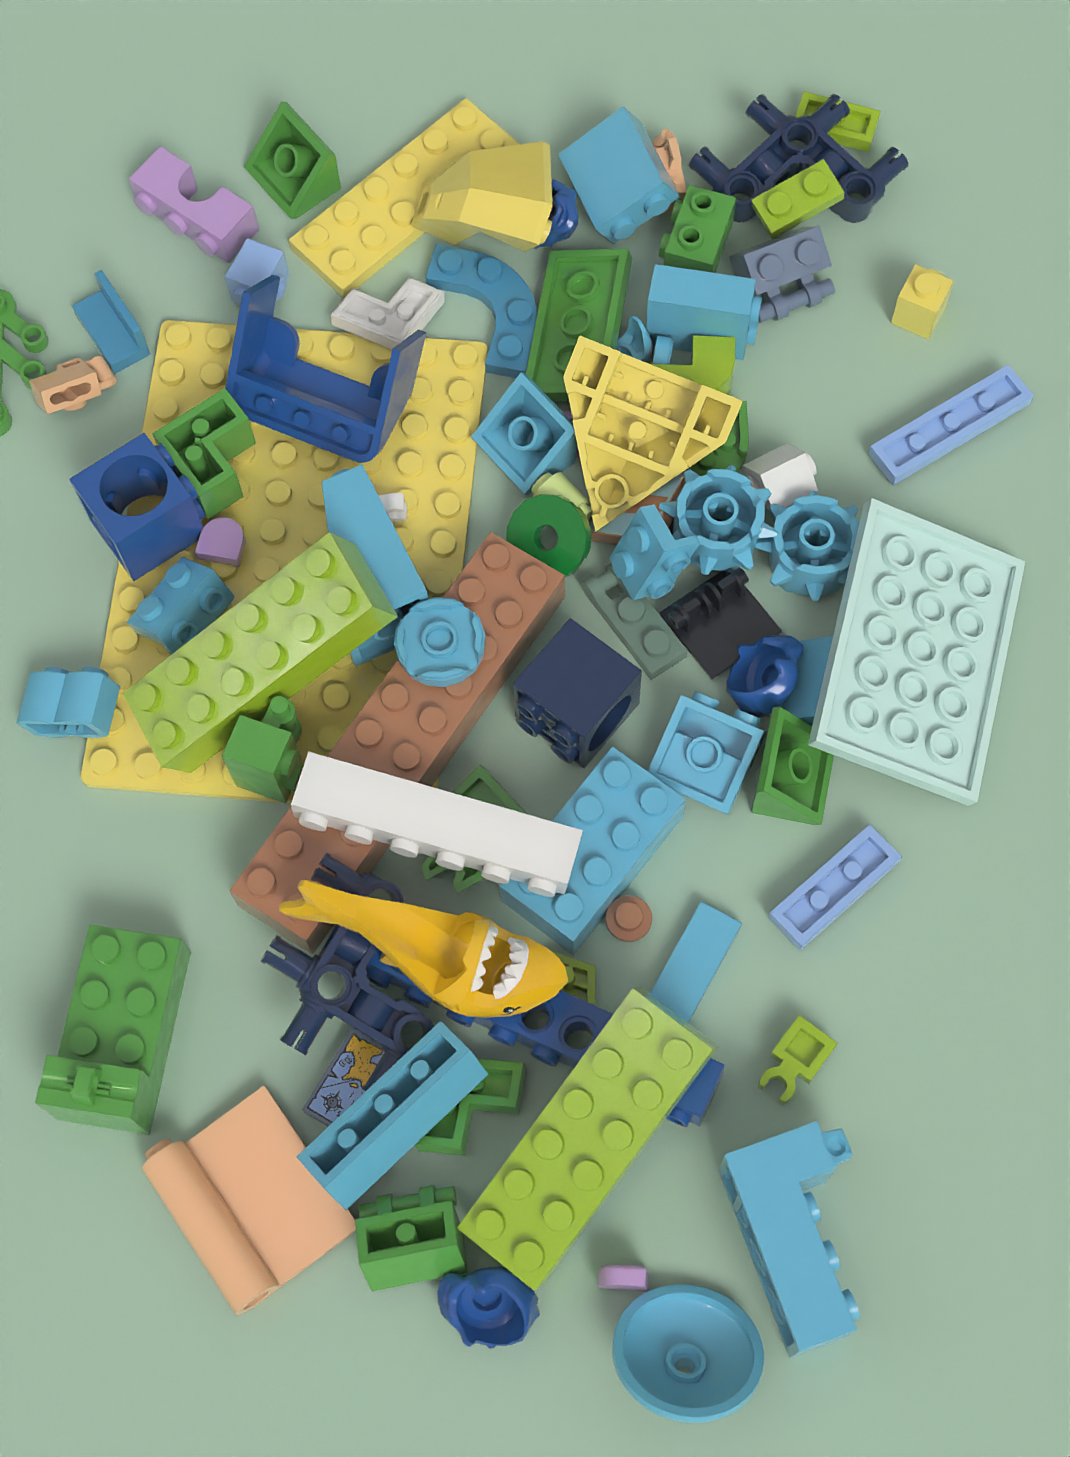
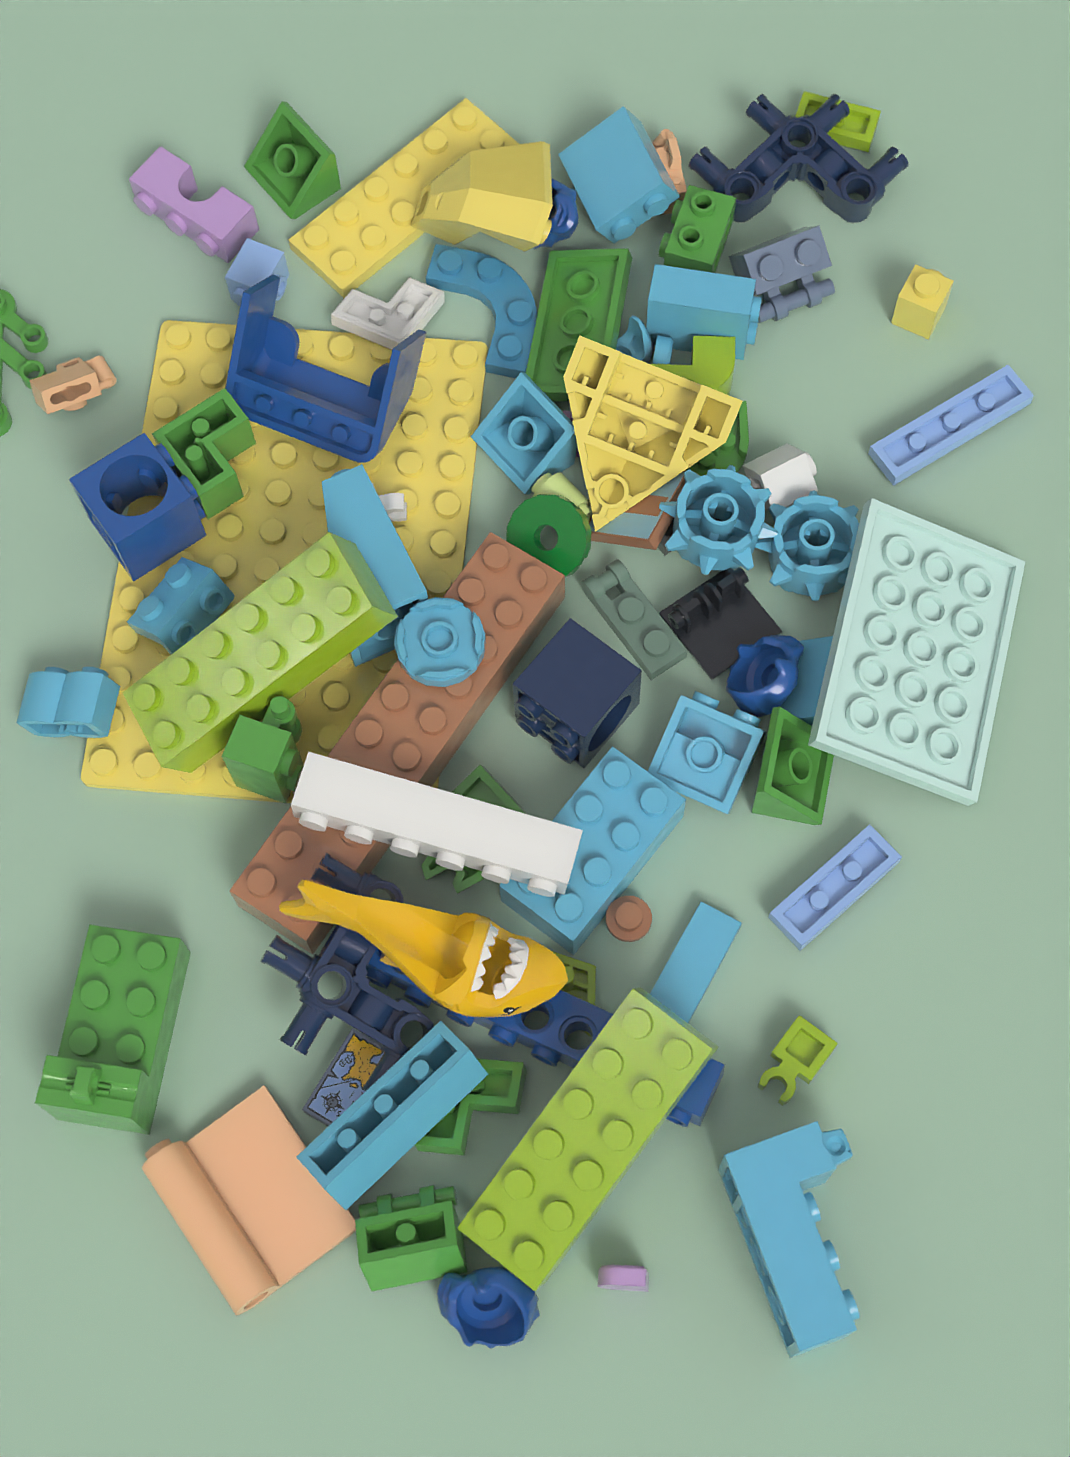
(111, 326): dark azure panel -> none
(221, 542): lavender tile -> none
(649, 556): medium azure bracket -> none
(694, 1332): medium azure dish -> none
(797, 199): lime plate -> none

